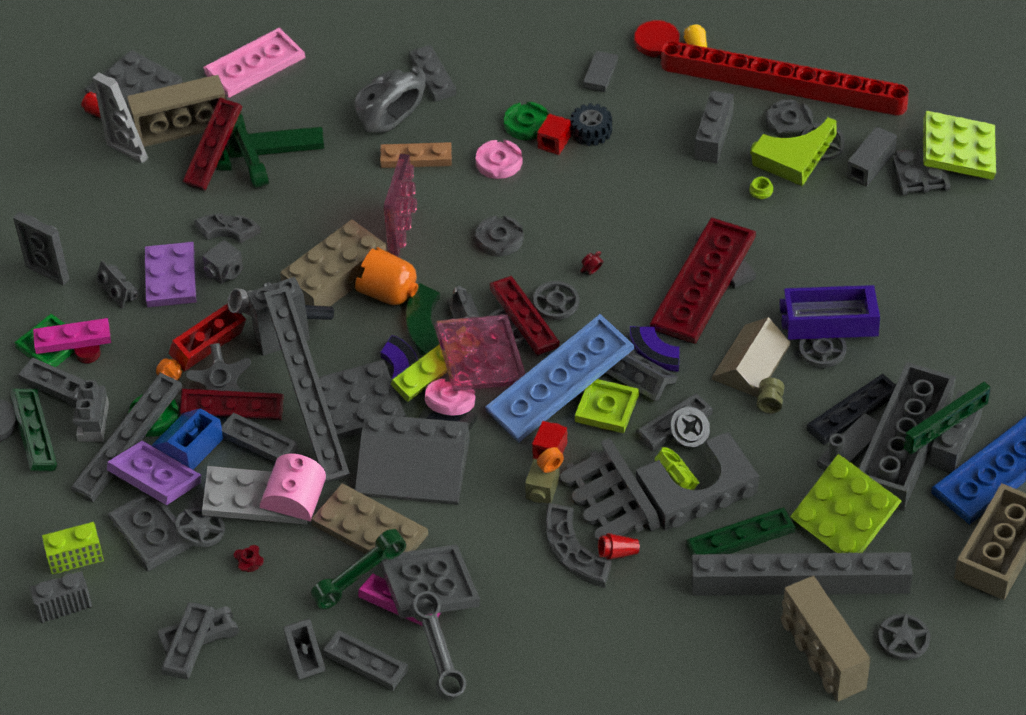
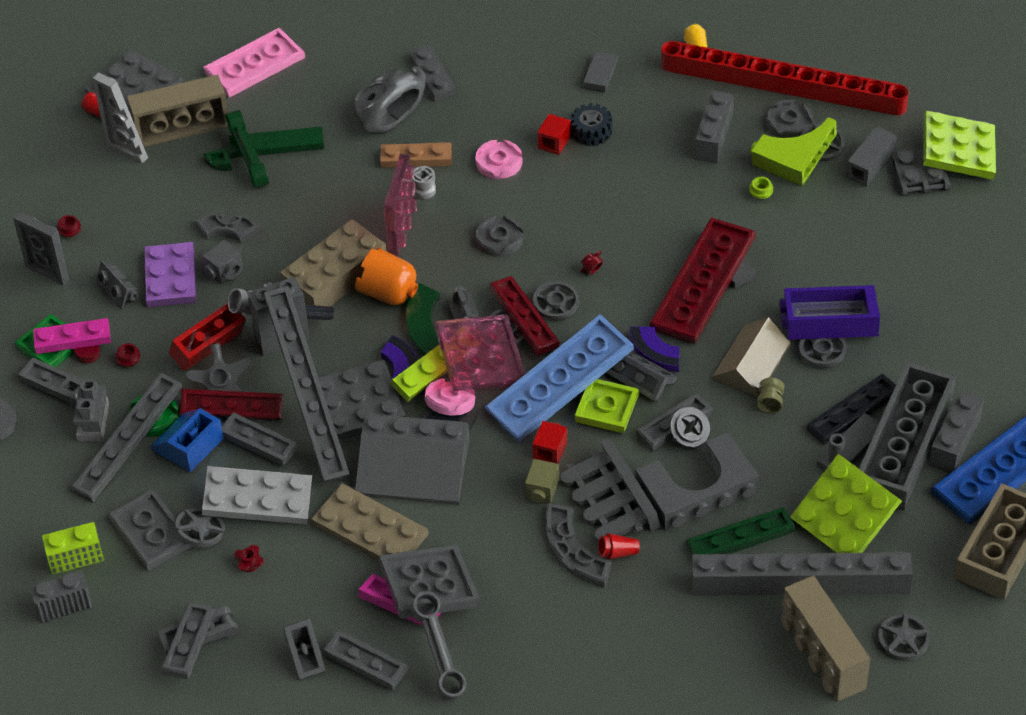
(33, 430): dark green tile -> none
(68, 226): none -> dark red plate
(128, 355): none -> dark red plate
(154, 472): medium lavender plate -> none
(170, 368): orange plate -> none
(212, 144): dark red tile -> none
(294, 486): bright pink brick -> none
(387, 546): dark green piece -> none
(425, 182): none -> light grey wheel
(524, 120): green tile -> none
(550, 460): orange tile -> none
(653, 34): red tile -> none
(677, 469): lime piece -> none
(947, 417): dark green tile -> none

